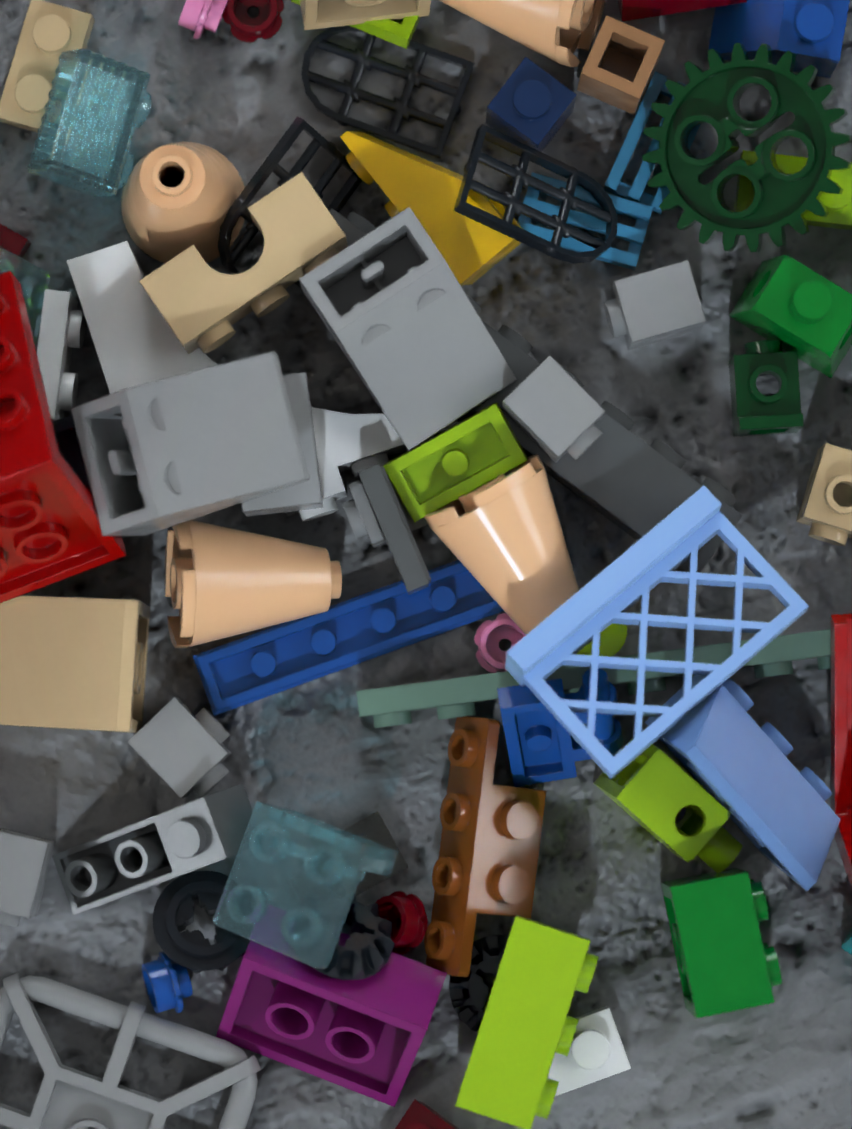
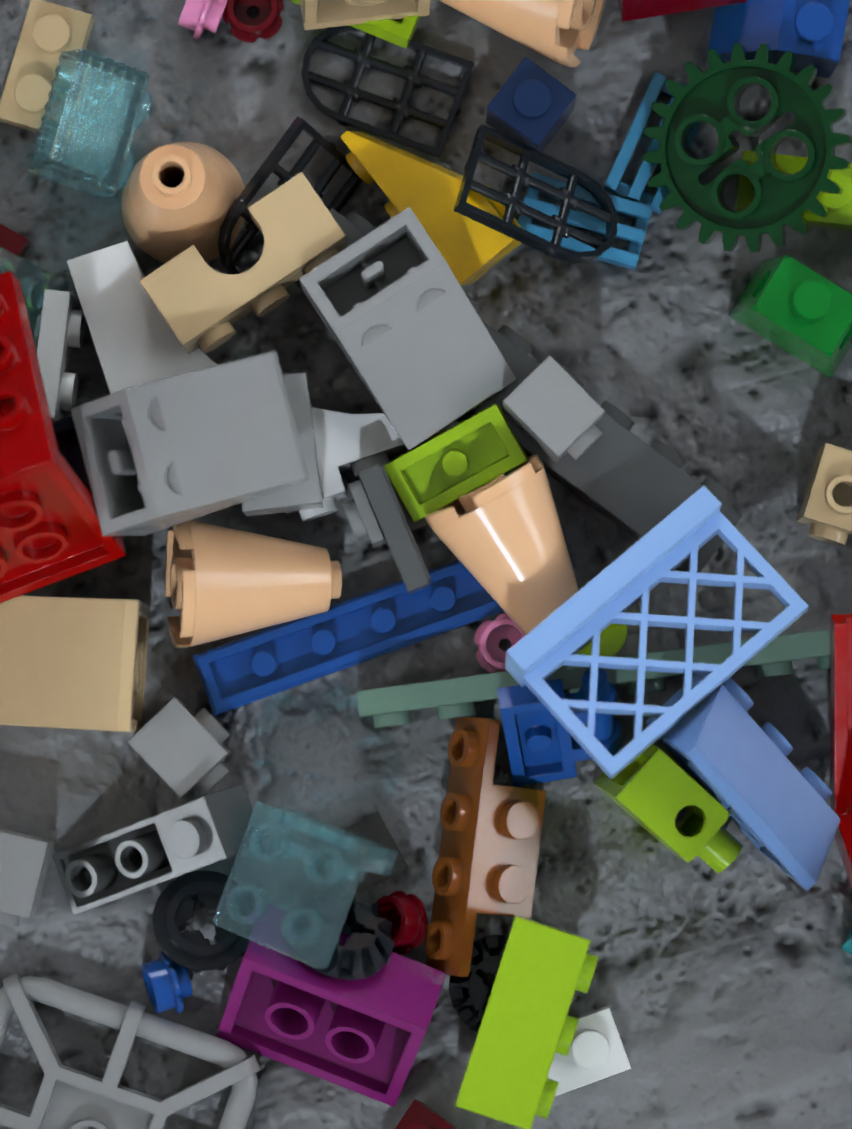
(620, 65): medium nougat brick -> none
(655, 306): light grey brick -> none
(720, 942): green brick -> none
(760, 413): dark green brick -> none

